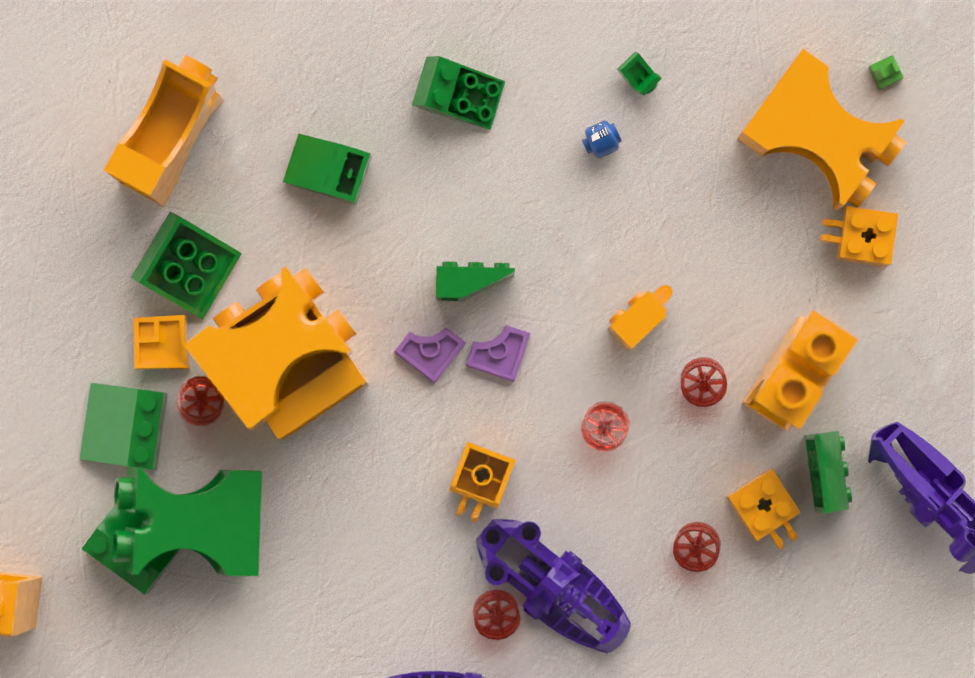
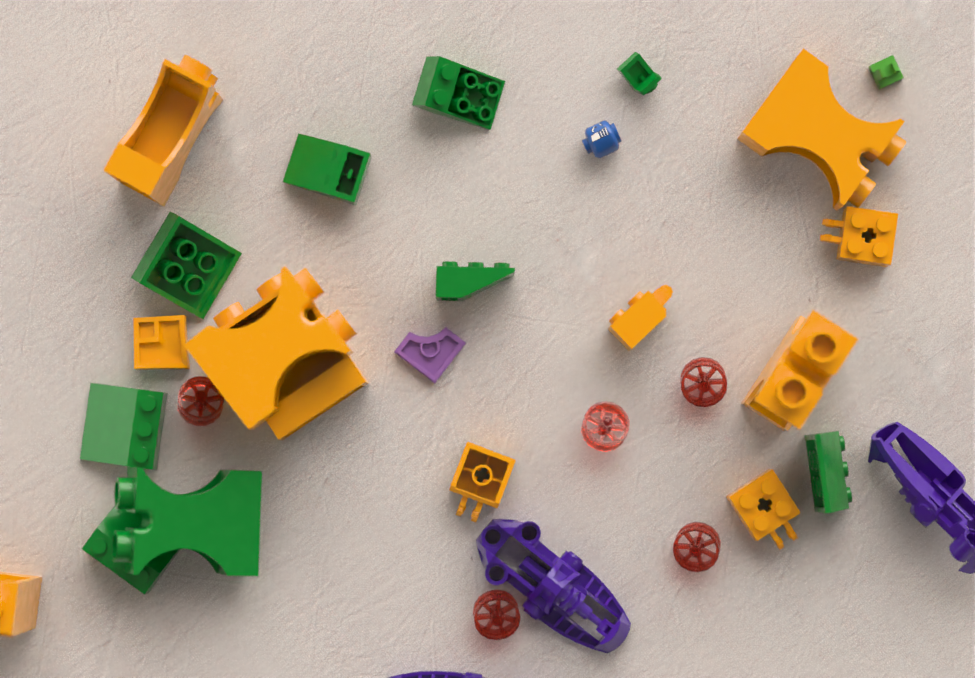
(500, 356): medium lavender tile -> none

